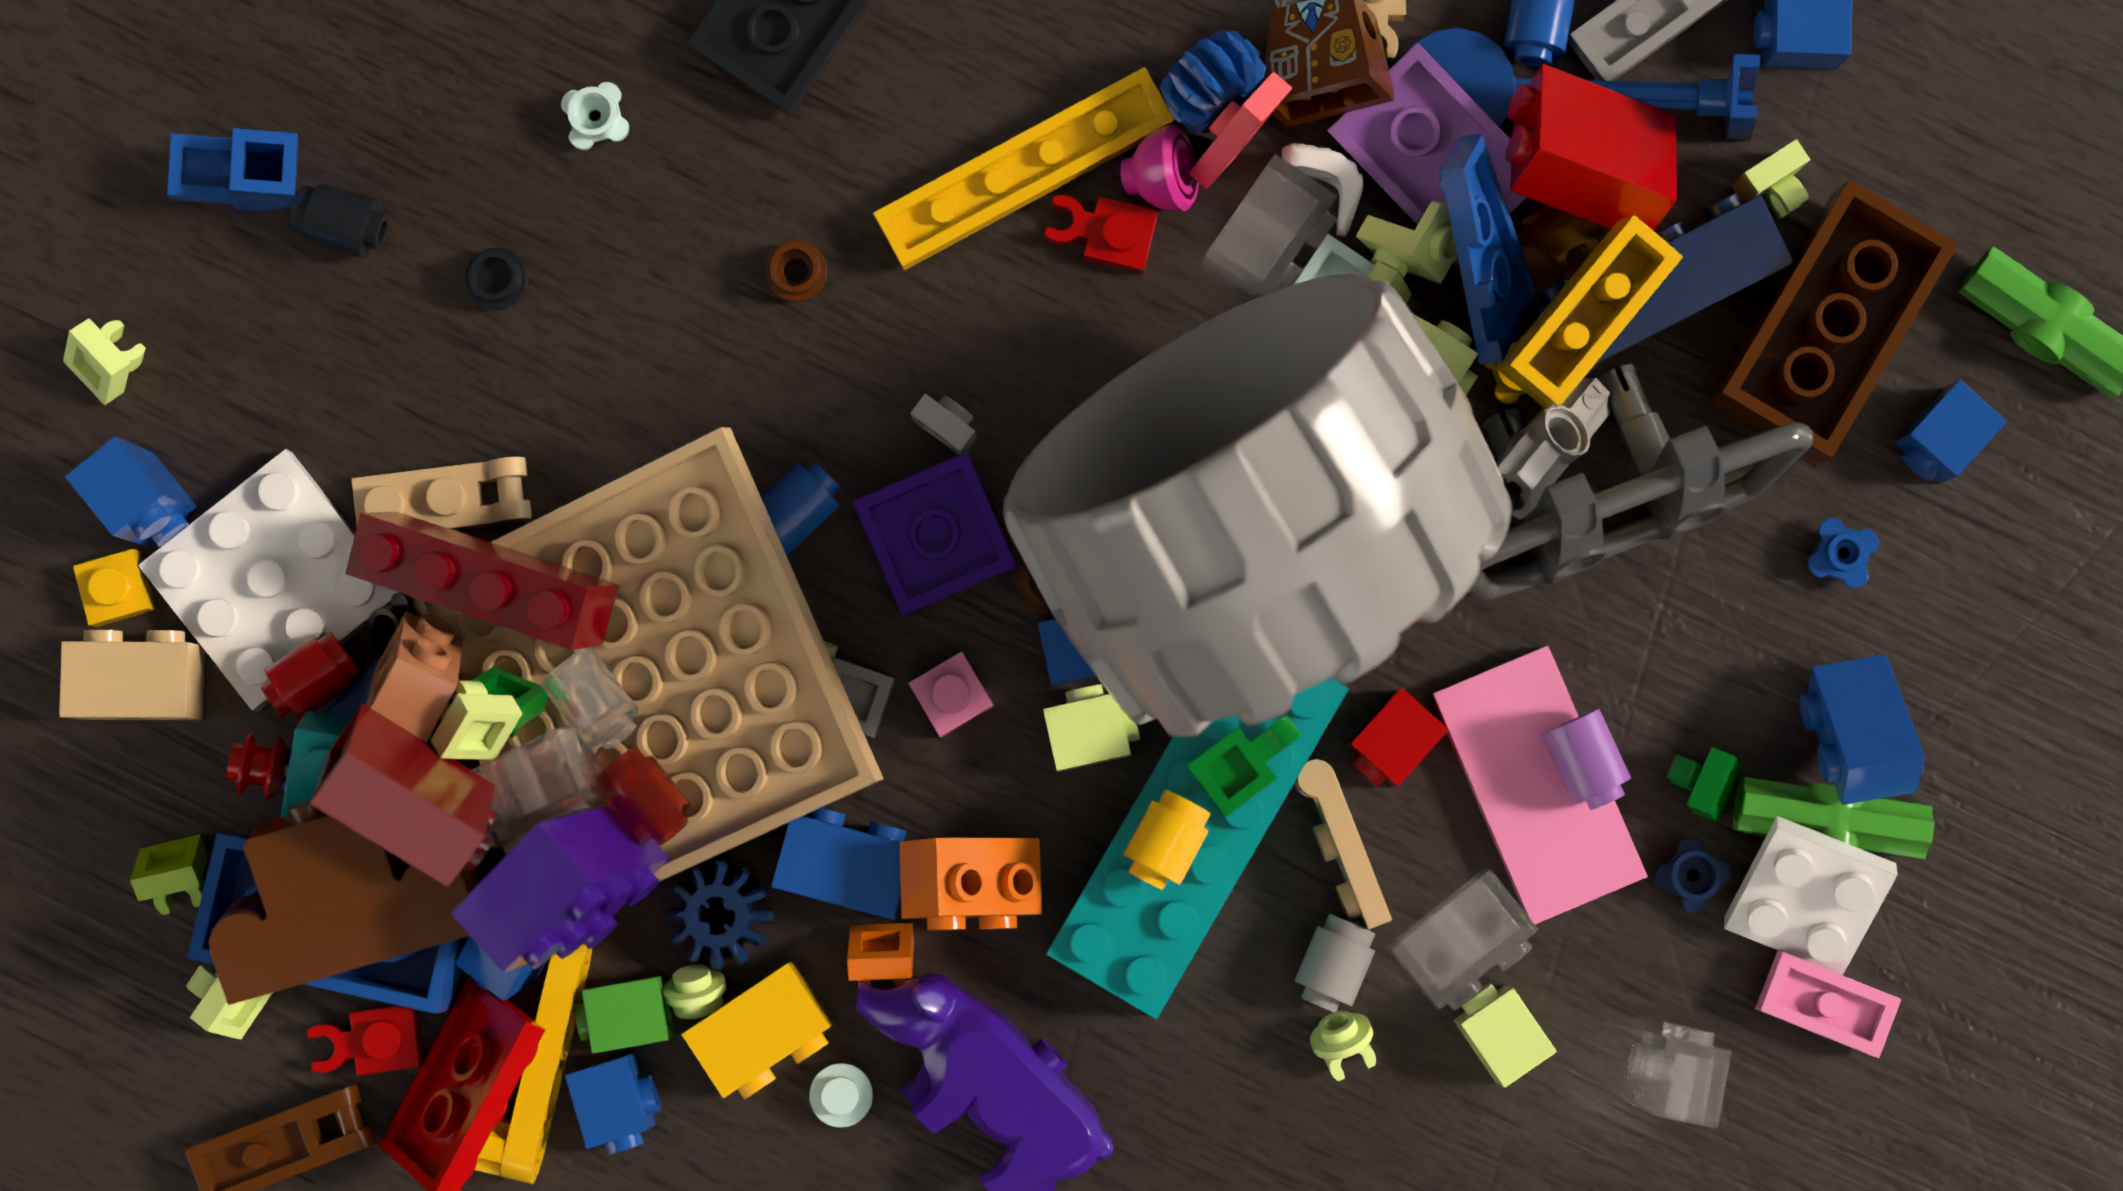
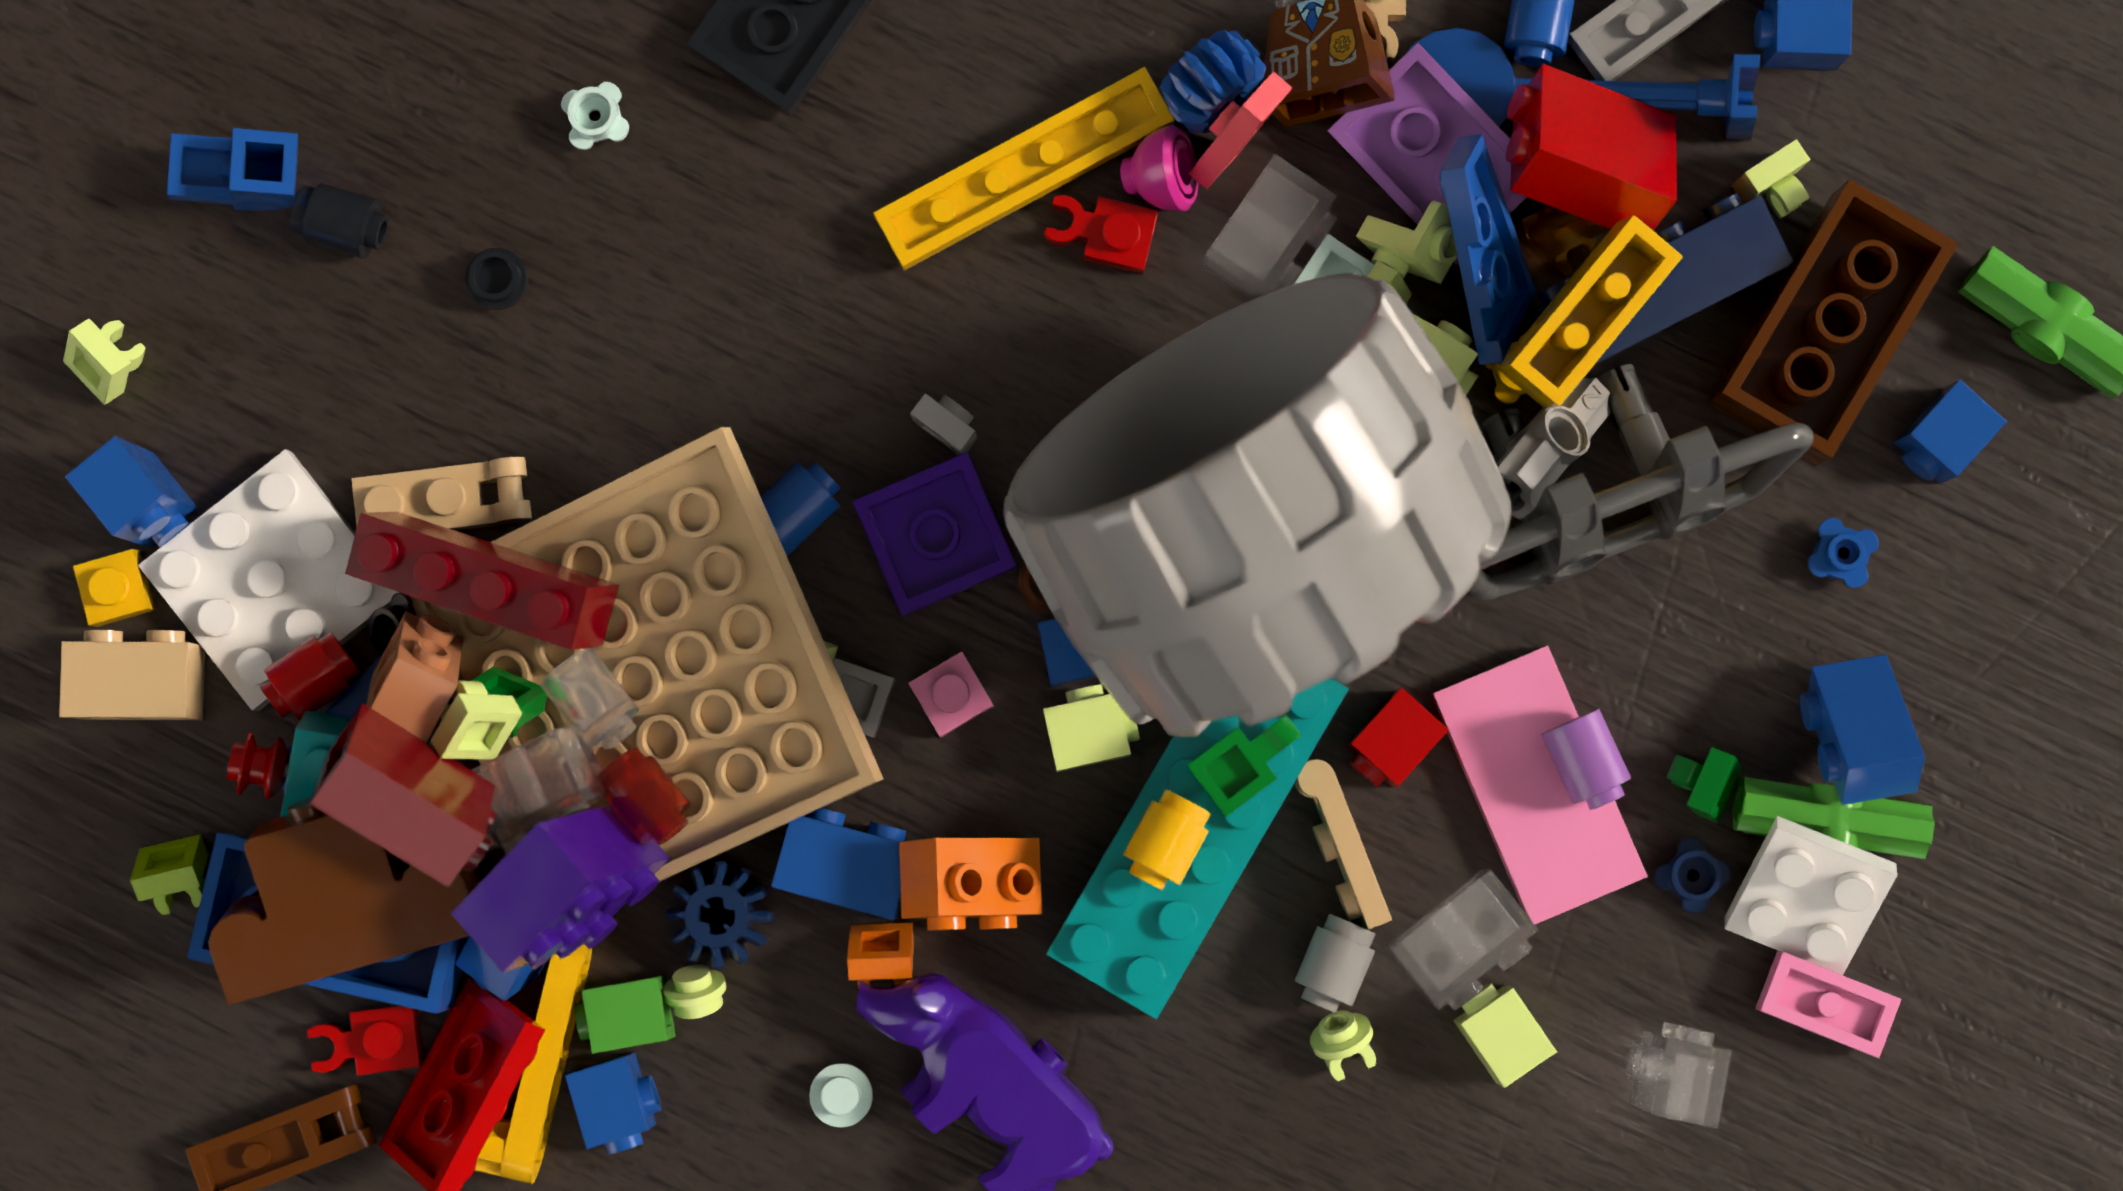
(214, 1012): yellowish green tile -> none
(758, 1031): yellow brick -> none
(790, 253): reddish brown plate -> none
(1335, 170): white hair -> none

